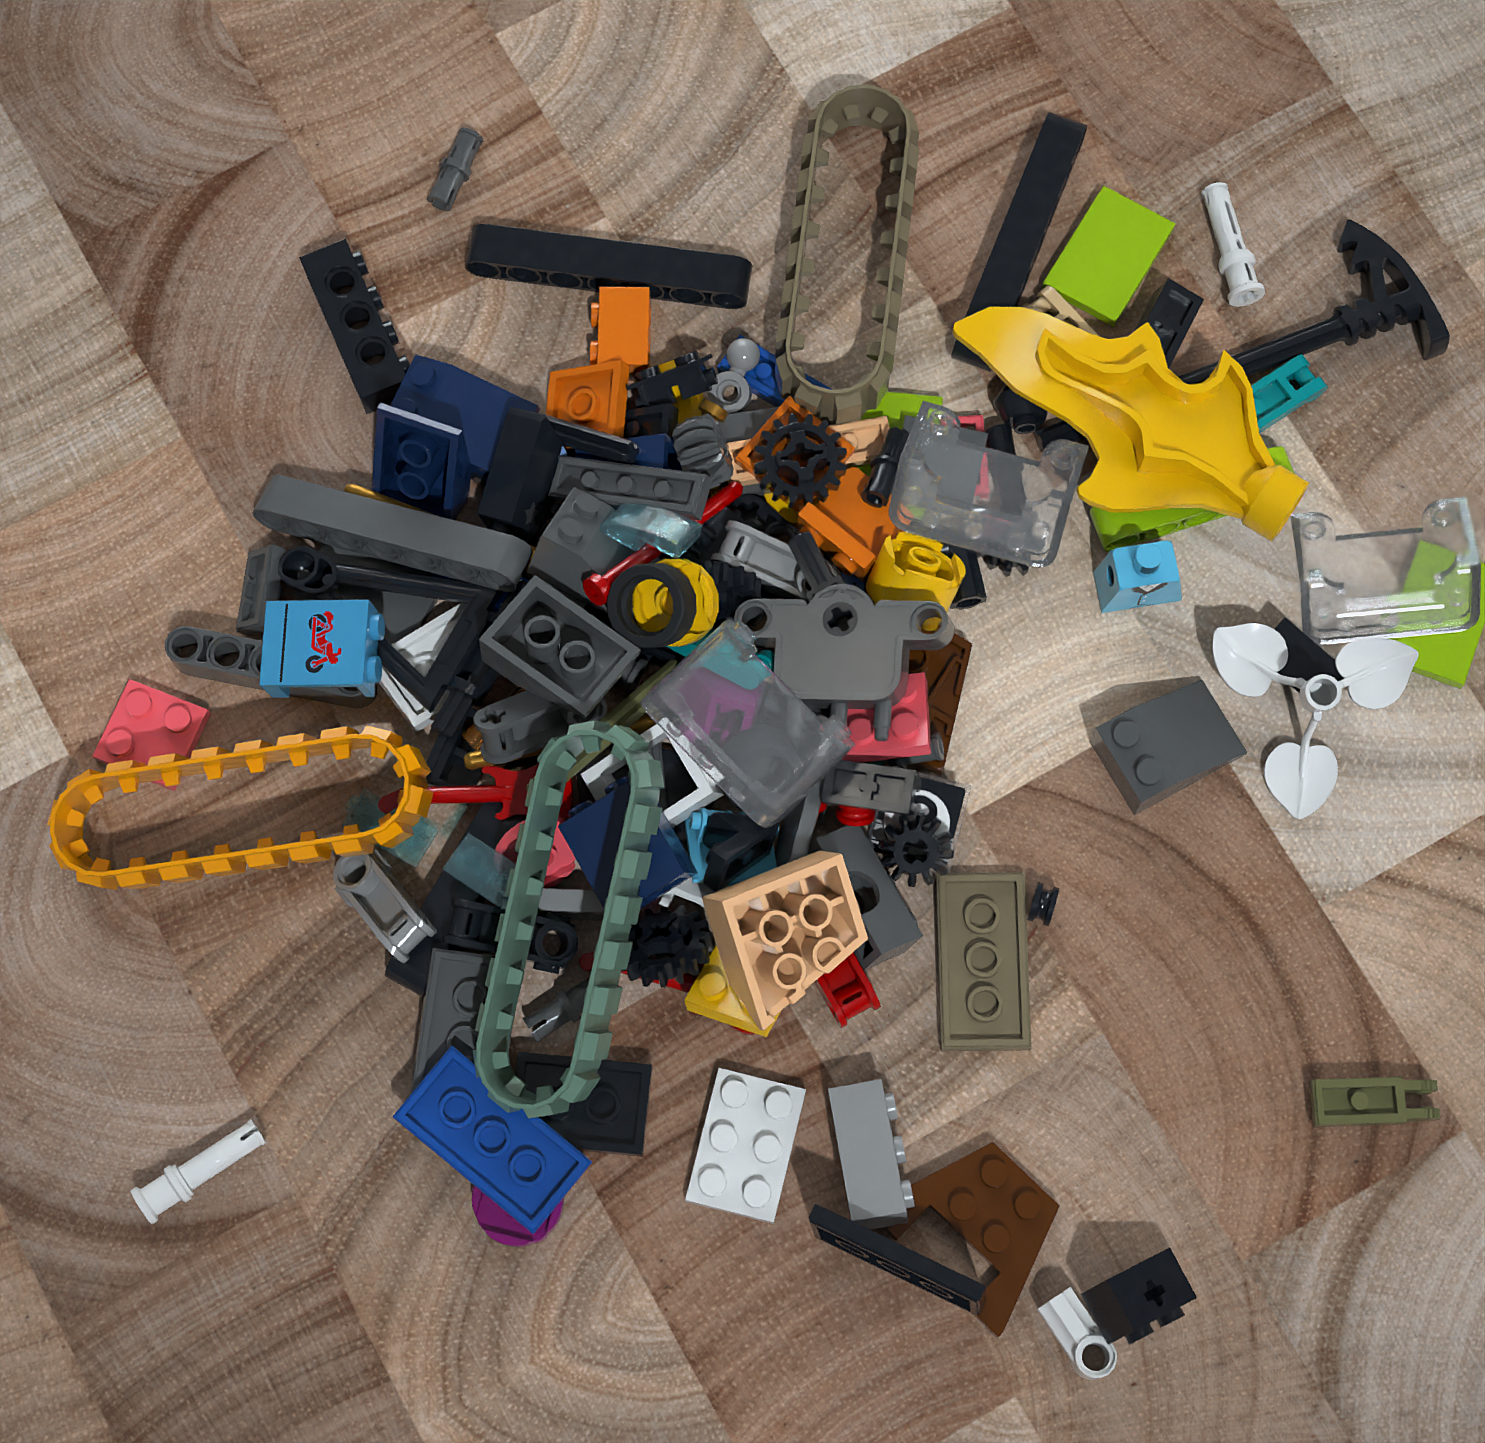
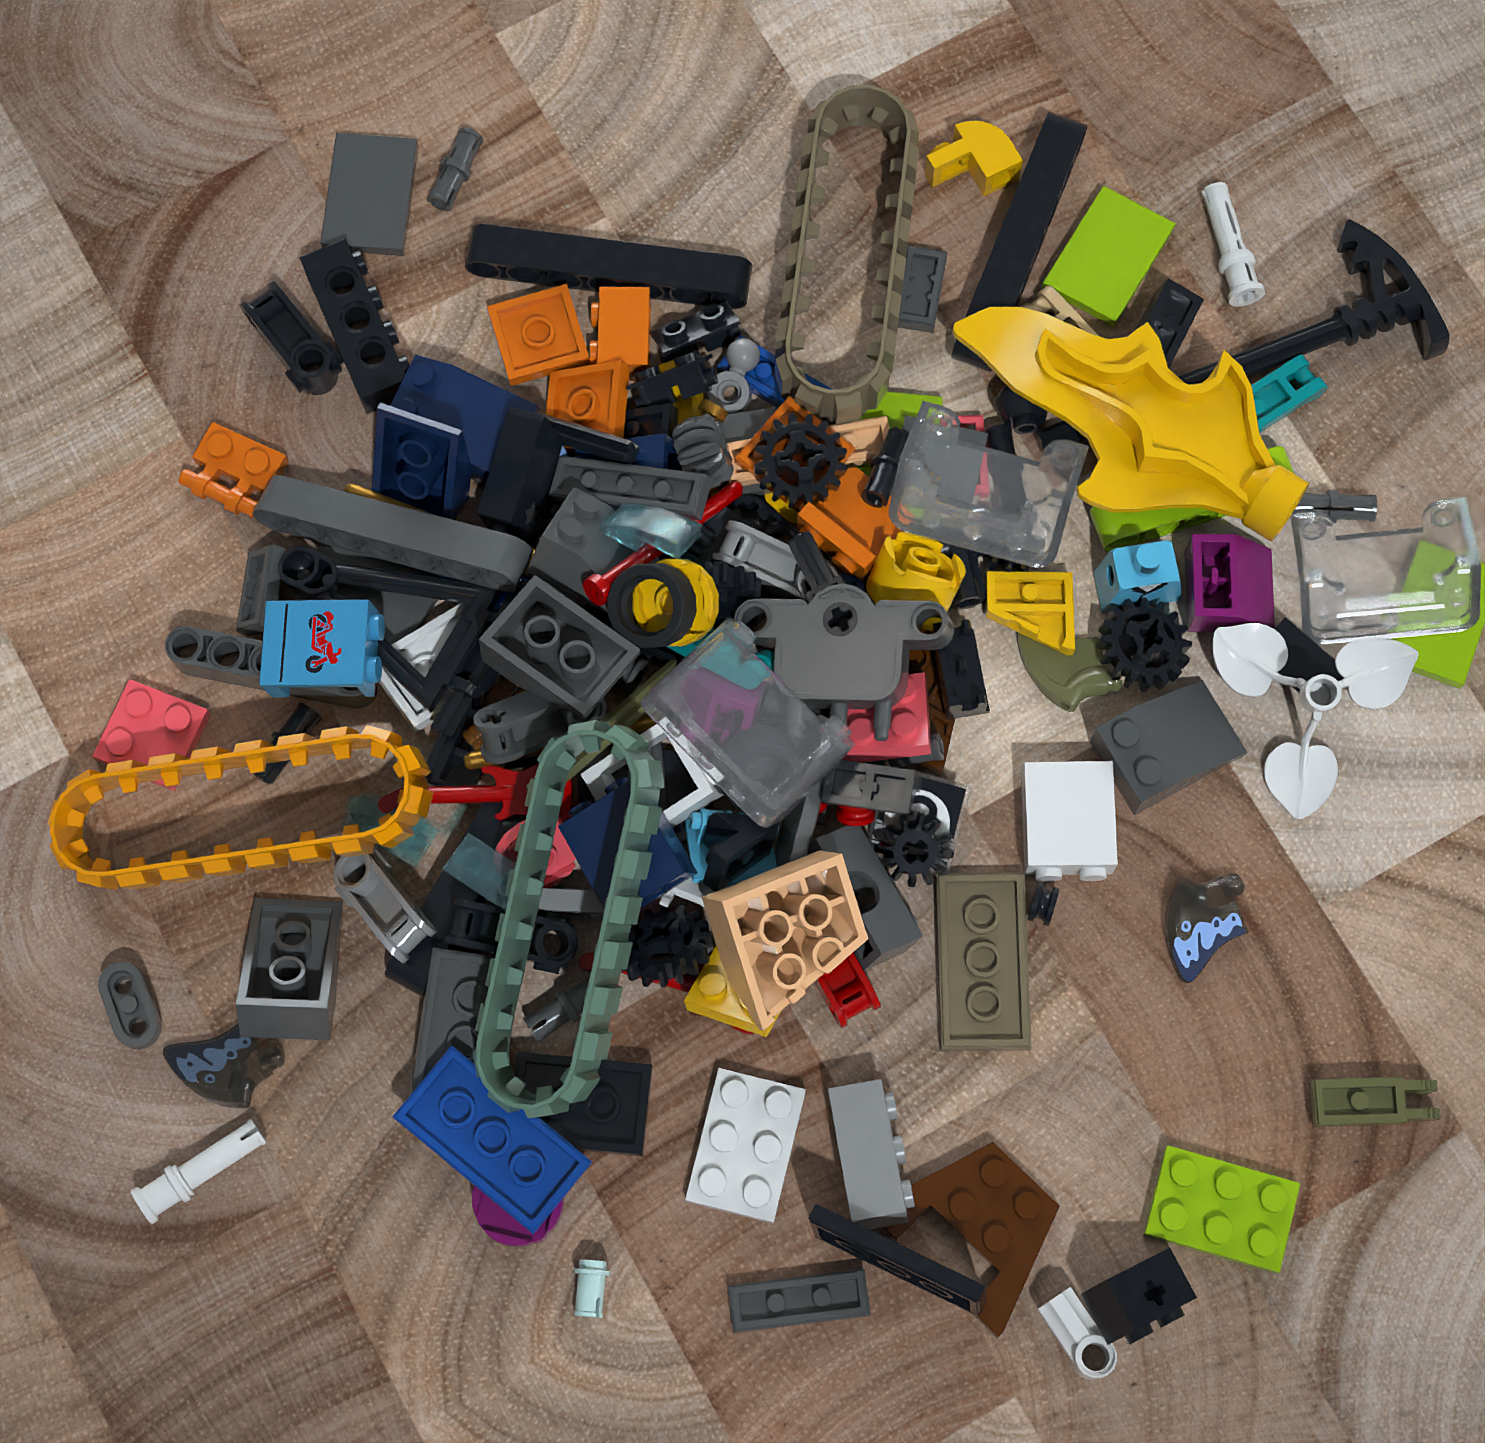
(131, 1007): none -> dark grey plate
(223, 1067): none -> clear smoke arm
(238, 459): none -> orange plate
(290, 969): none -> dark grey slope
(293, 341): none -> black piece
(301, 721): none -> black axle
(370, 193): none -> dark grey tile
(538, 334): none -> orange plate
(590, 1288): none -> light aqua pin
(713, 325): none -> black hinge
(799, 1300): none -> dark grey tile
(921, 288): none -> dark grey plate
(961, 674): none -> black hinge
(979, 150): none -> yellow brick
(1034, 606): none -> yellow wing
(1064, 677): none -> olive arm
(1068, 820): none -> white brick
(1125, 644): none -> black gear
(1201, 921): none -> clear smoke arm
(1222, 1209): none -> lime plate
(1227, 582): none -> magenta slope
(1359, 506): none -> dark grey pin

